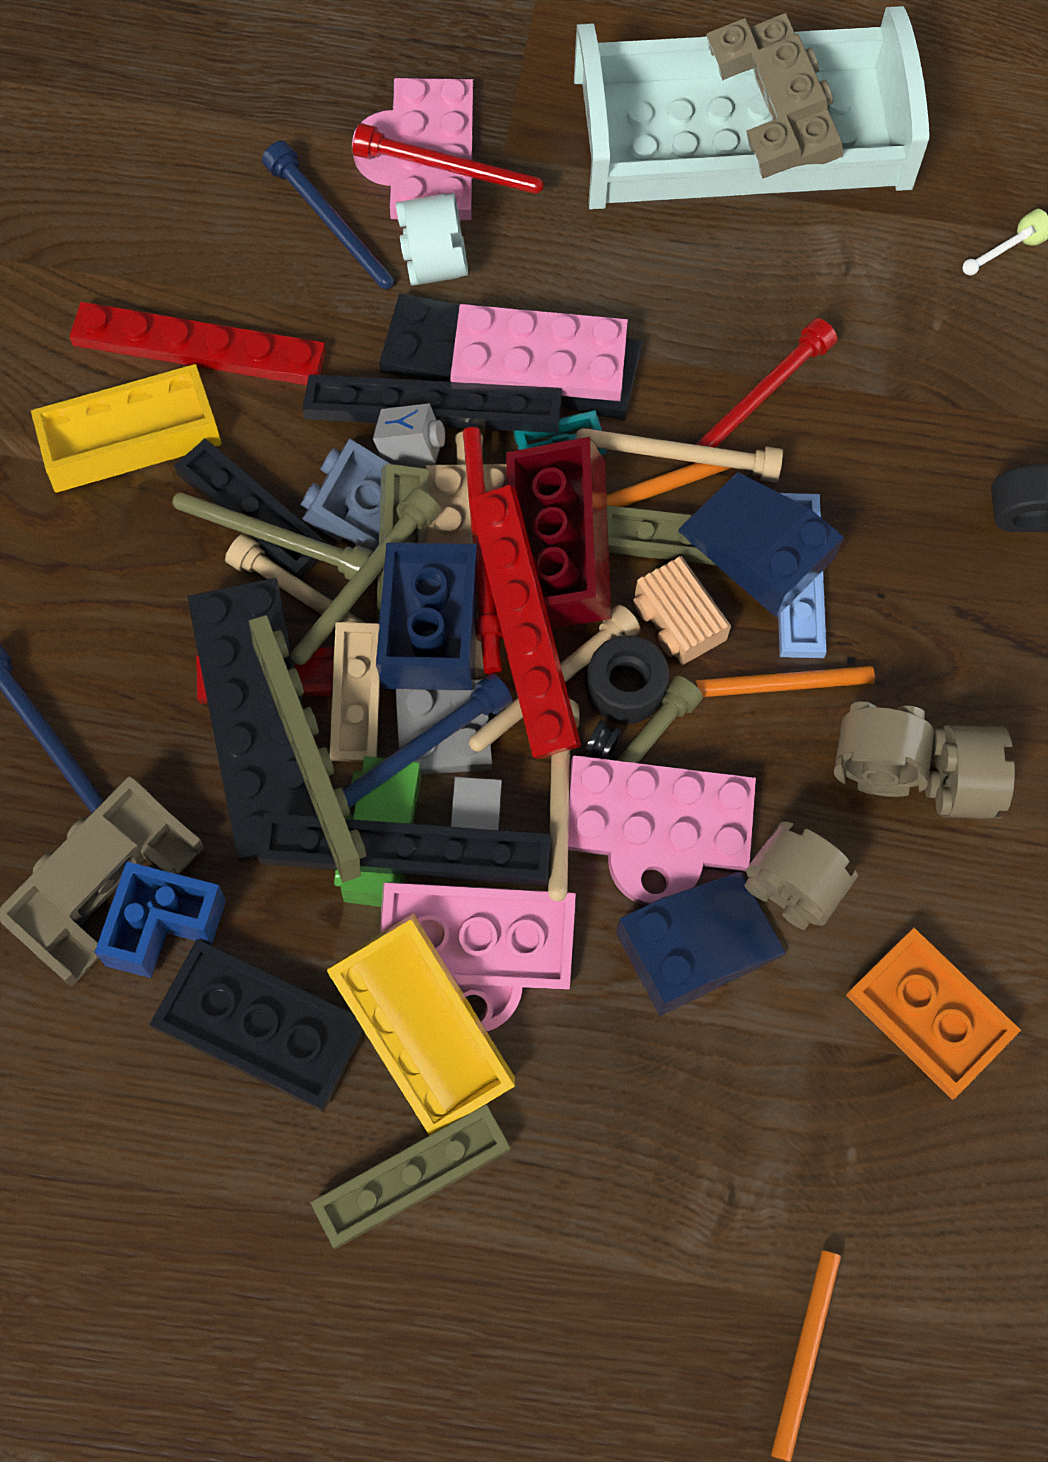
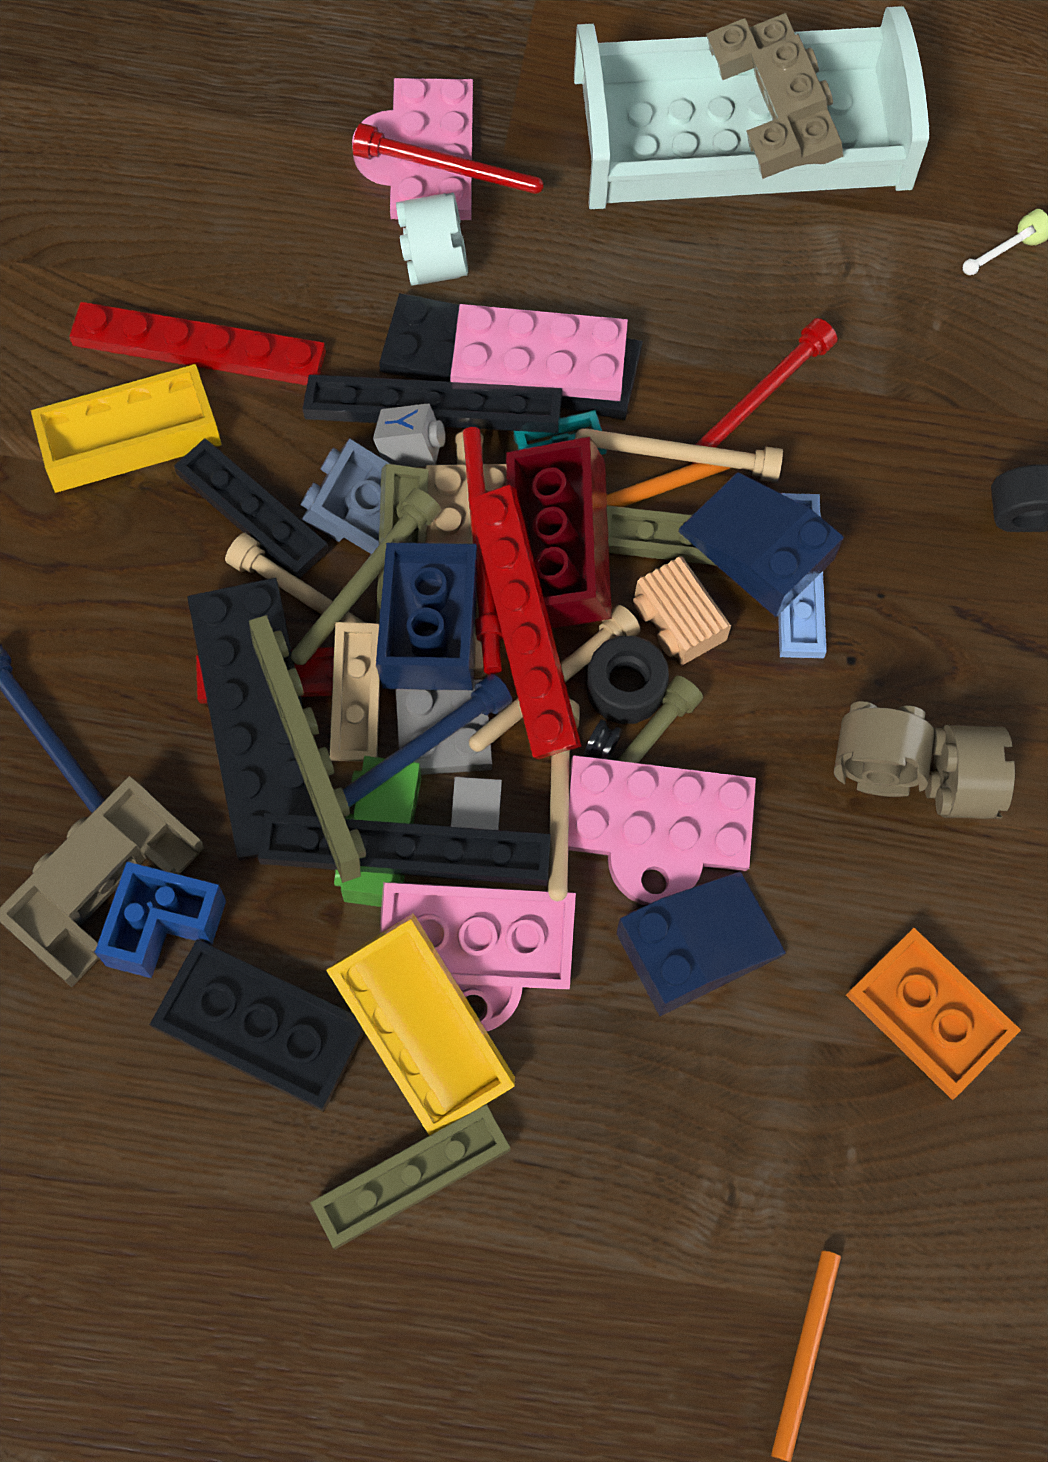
(283, 163): dark blue piece -> none
(347, 560): olive piece -> none
(786, 681): orange bar -> none
(800, 875): dark tan brick -> none

